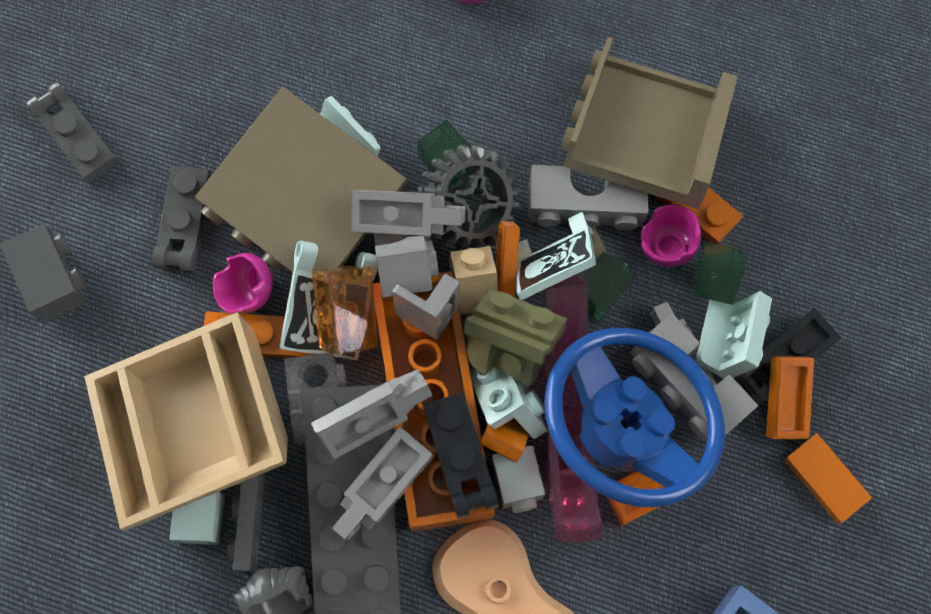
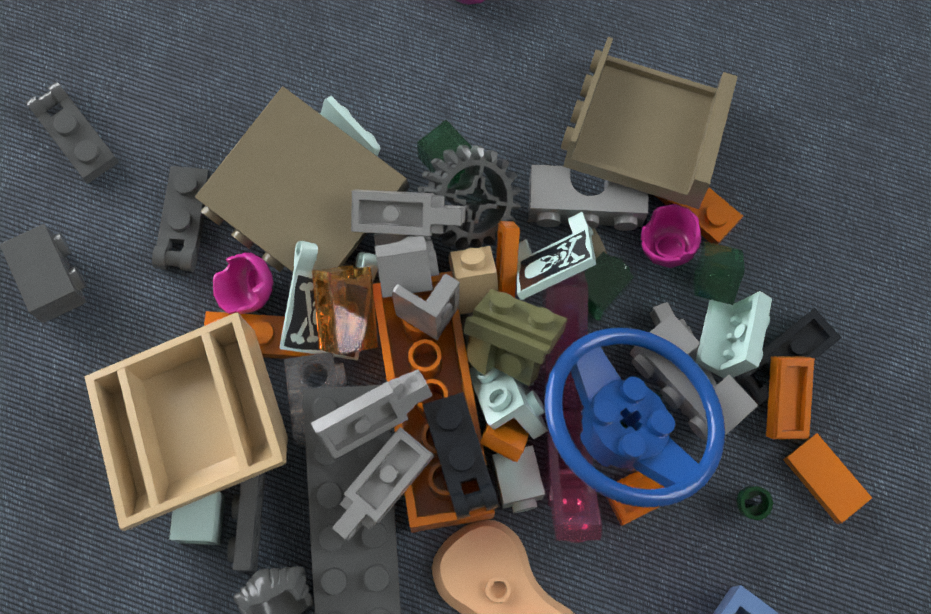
(756, 510): none -> dark green hinge

